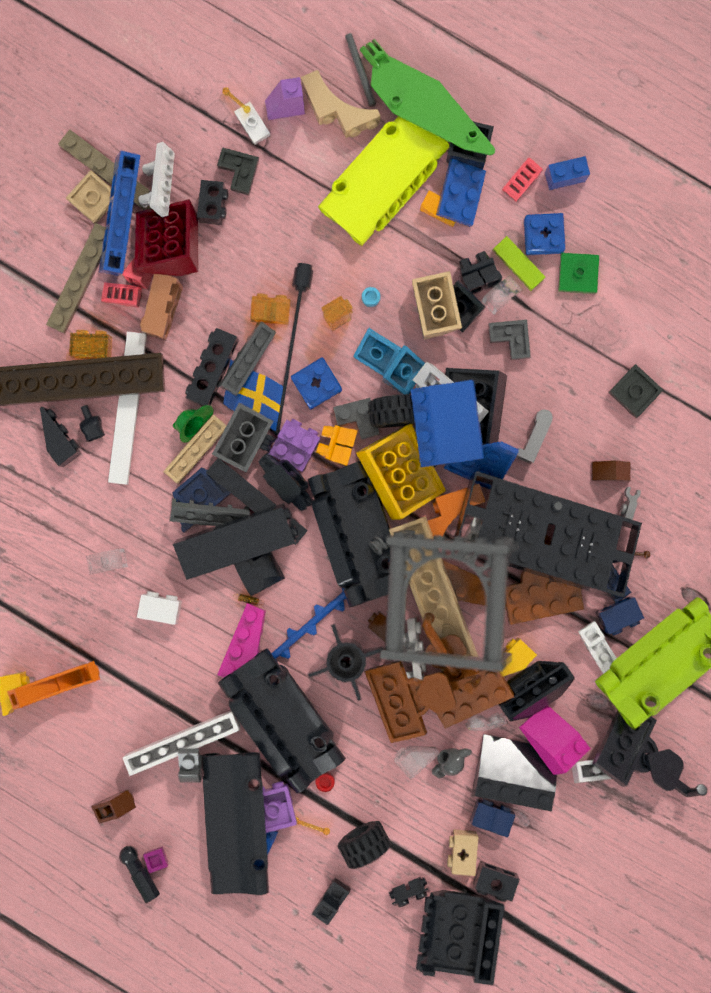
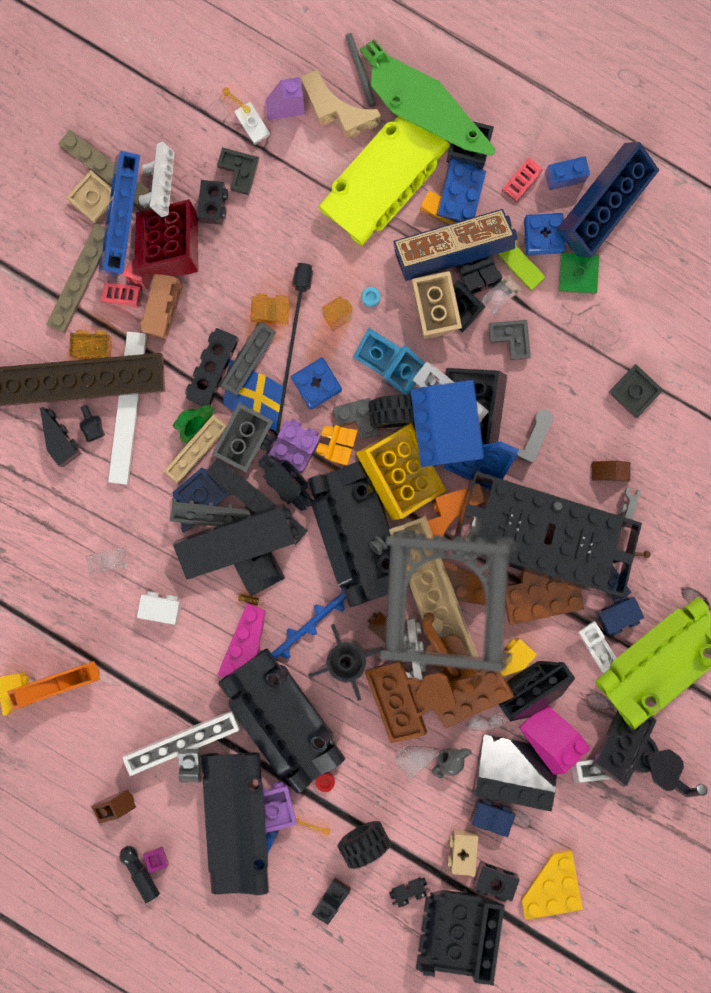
(455, 244): none -> brick
(553, 888): none -> yellow plate
(608, 199): none -> dark blue brick

